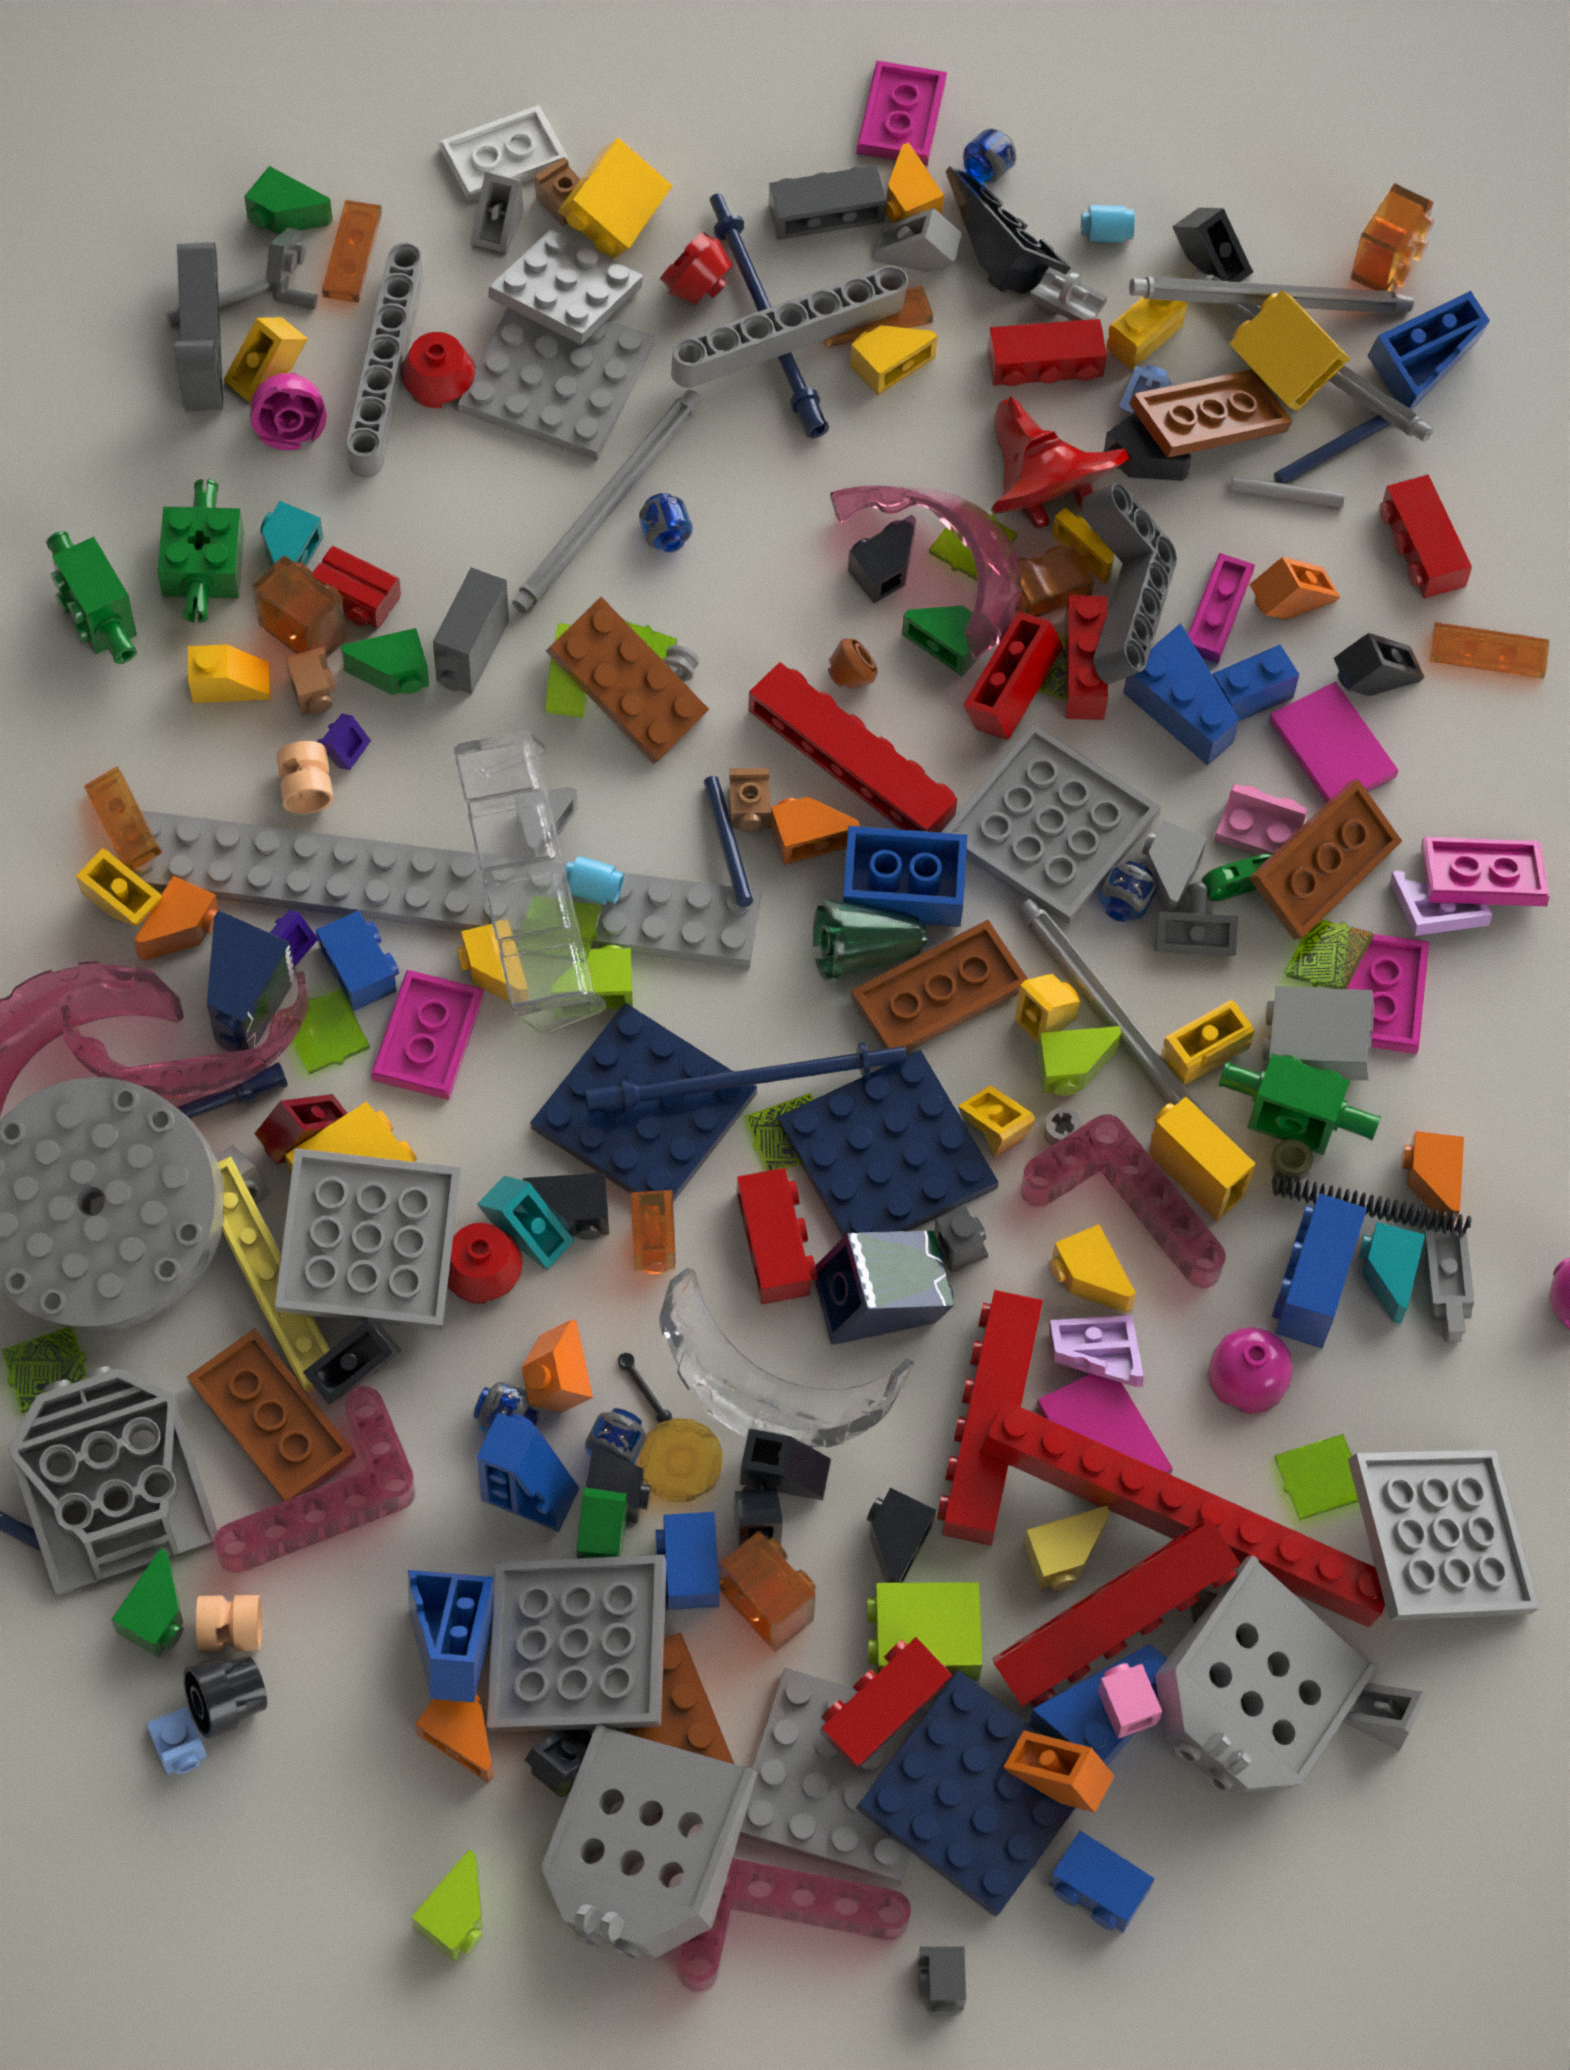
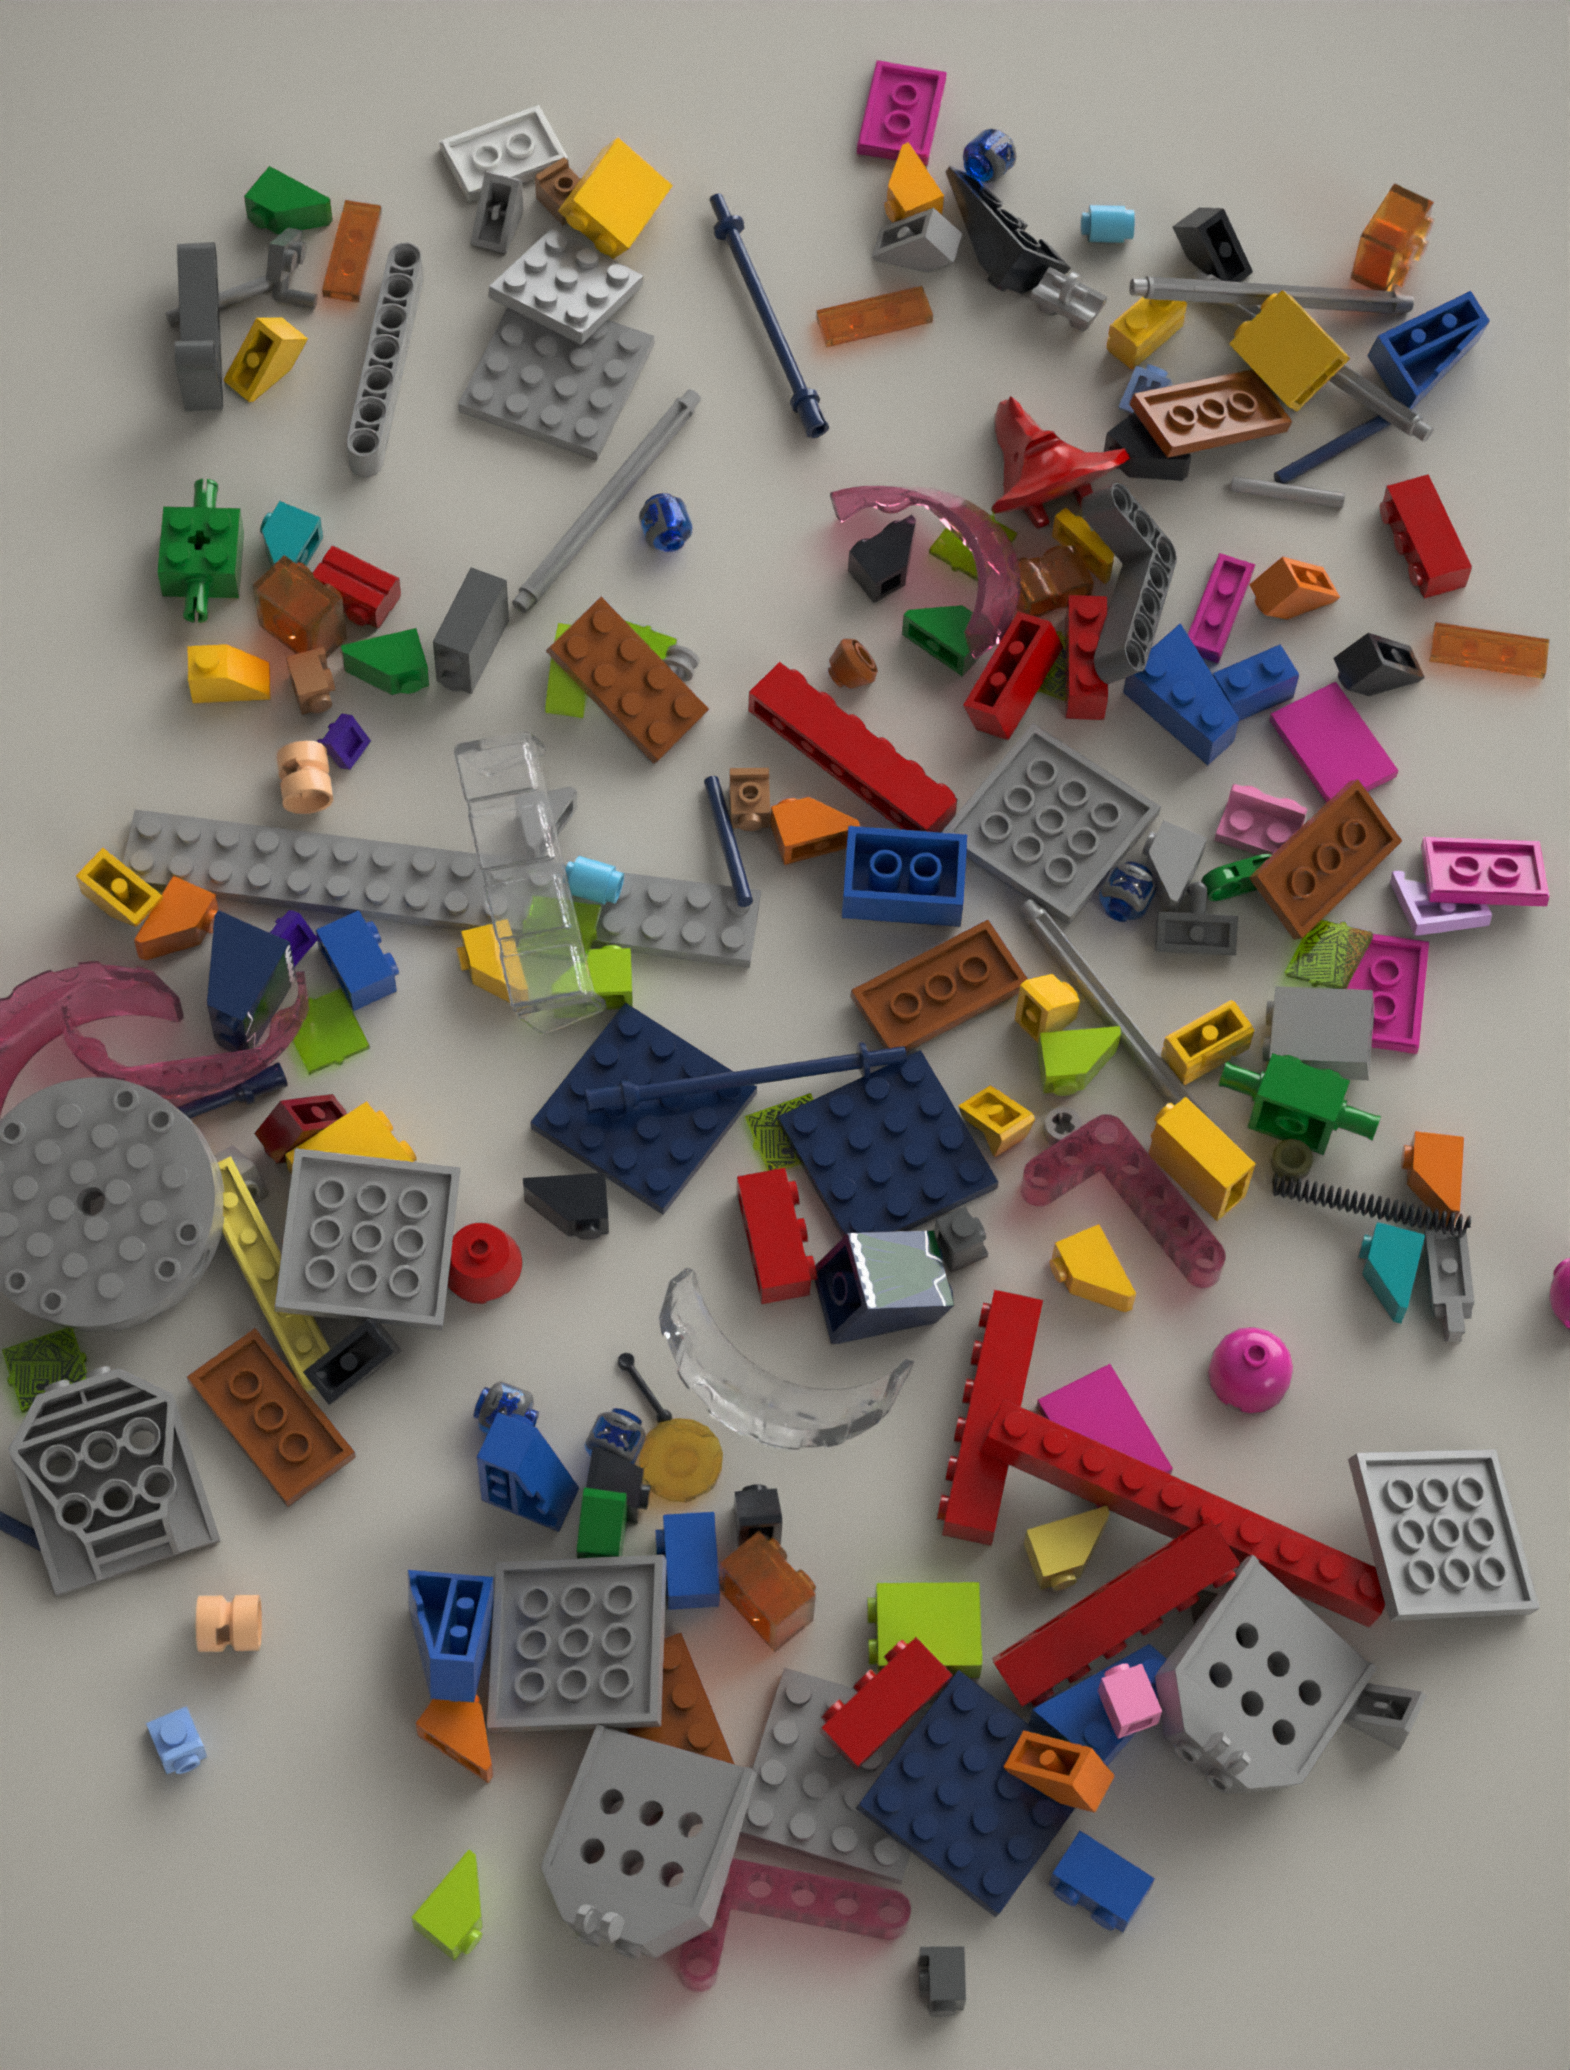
(93, 596): green brick -> none
(123, 819): clear orange tile -> none
(152, 1609): green slope -> none
(223, 1693): black piece -> none
(287, 411): dark pink cylinder -> none
(329, 1498): clear pink beam -> none
(427, 1034): dark pink tile -> none
(437, 369): red cone -> none
(525, 1216): teal slope -> none
(557, 1370): orange slope -> none
(558, 1759): black slope -> none
(653, 1231): clear orange slope -> none
(698, 270): red cone -> none
(784, 1464): black slope -> none
(827, 202): dark grey brick -> none
(845, 308): light grey beam -> none
(863, 938): clear green cone -> none
(891, 354): yellow slope -> none
(898, 1532): black slope -> none
(1046, 352): red brick -> none
(1099, 1347): lavender wing -> none
(1317, 1270): blue brick -> none
(1318, 1476): clear neon green piece -> none

